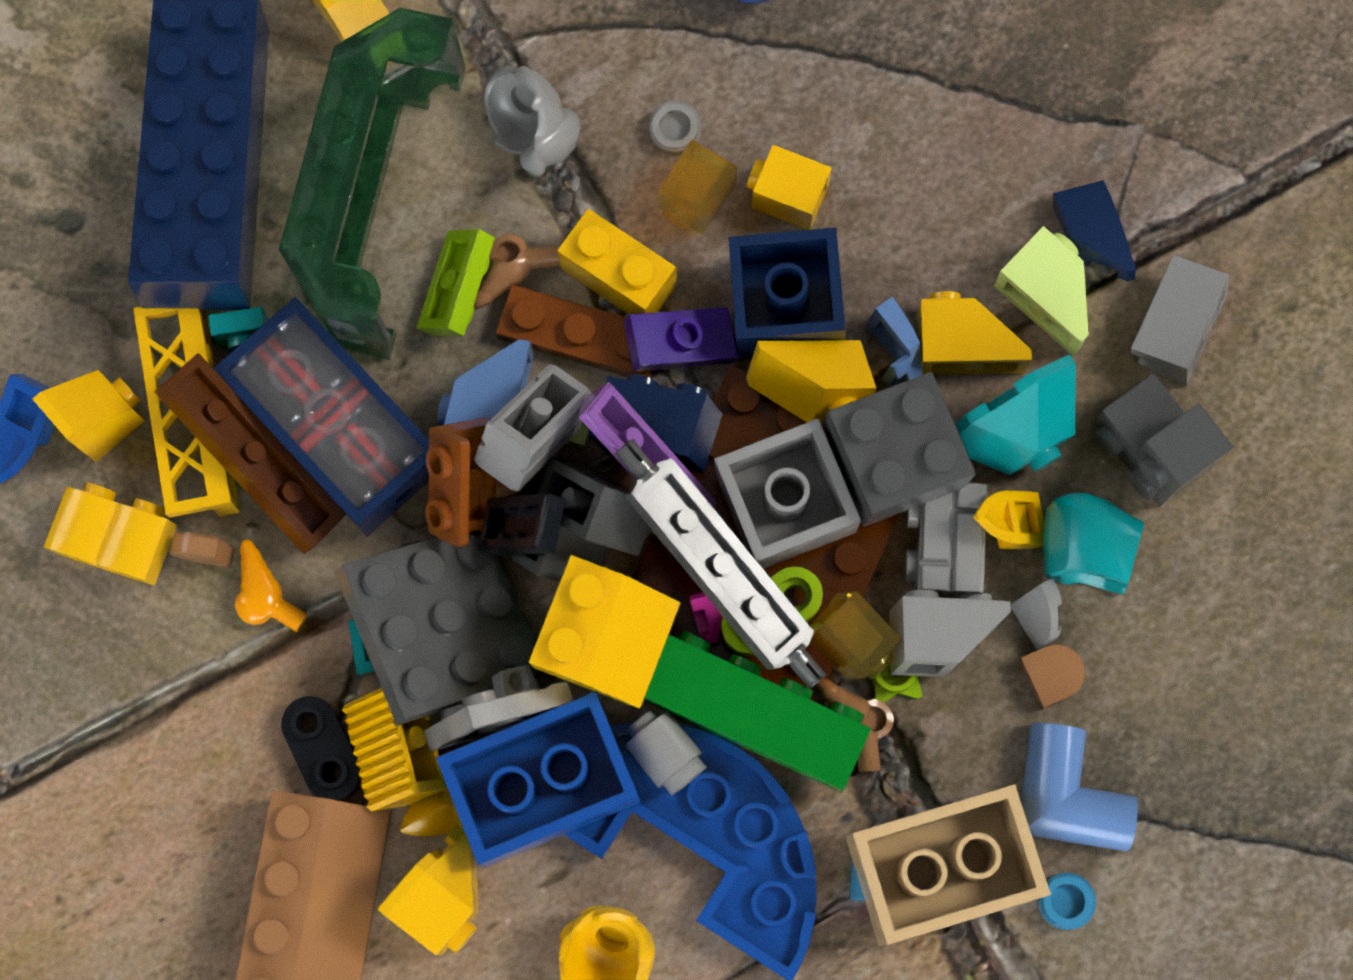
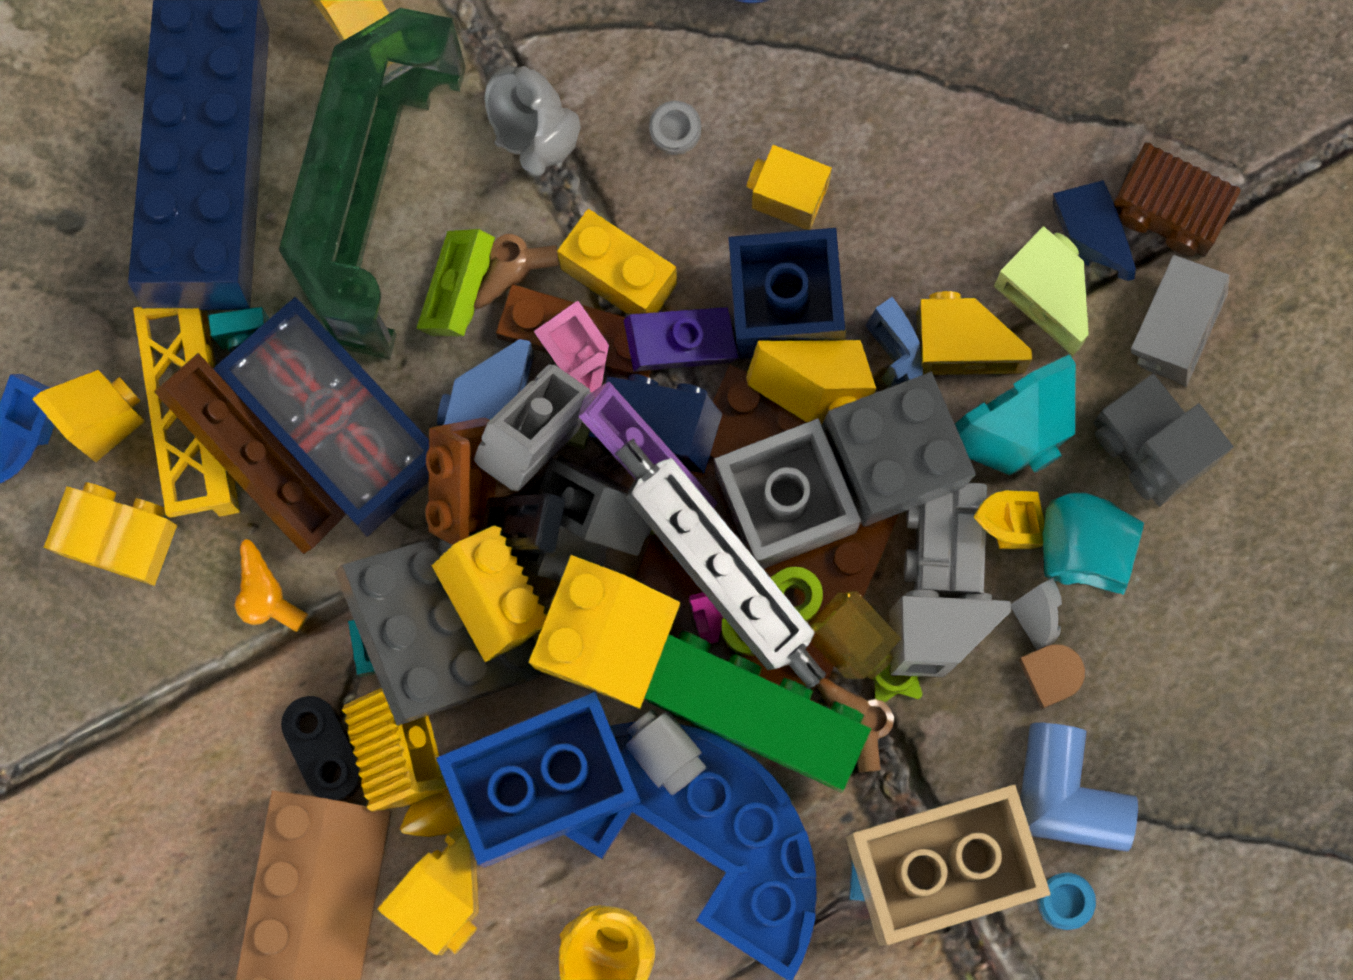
(202, 549): medium nougat tile -> none
(490, 593): none -> yellow brick
(512, 701): light grey hinge -> none
(576, 345): none -> bright pink slope
(696, 188): clear yellow brick -> none
(1175, 201): none -> reddish brown brick

